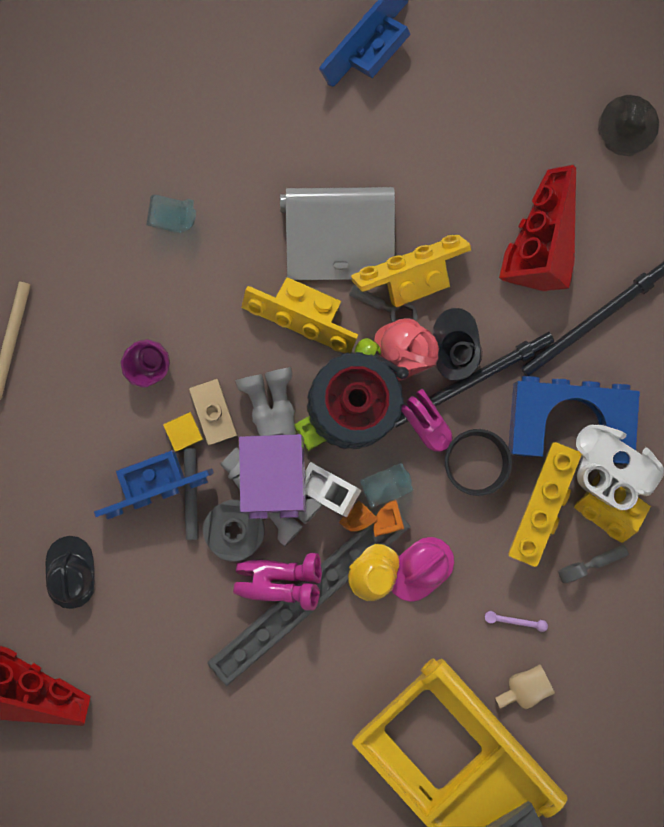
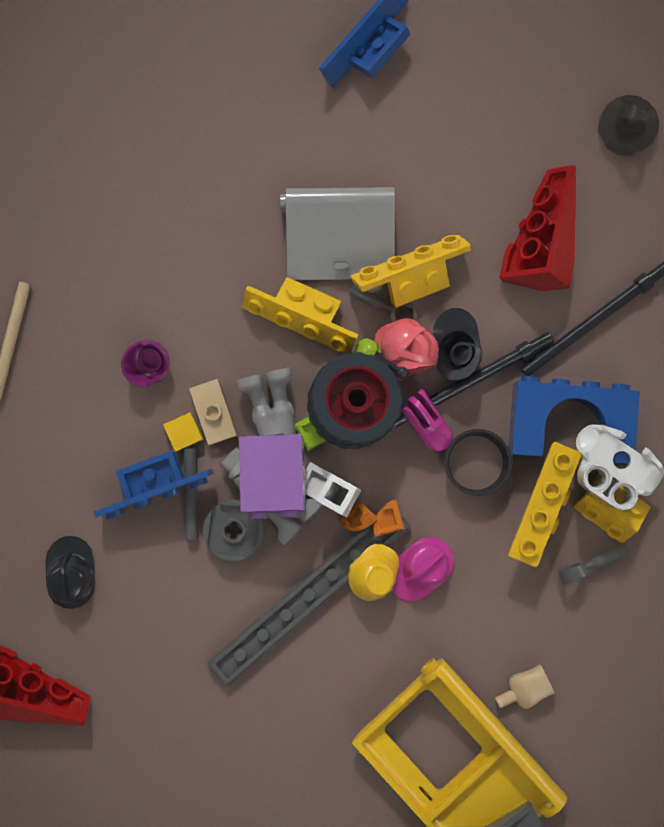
(171, 214): clear light blue bracket -> none
(266, 571): dark pink piece -> none
(387, 485): clear light blue bracket -> none
(491, 617): lavender hinge -> none

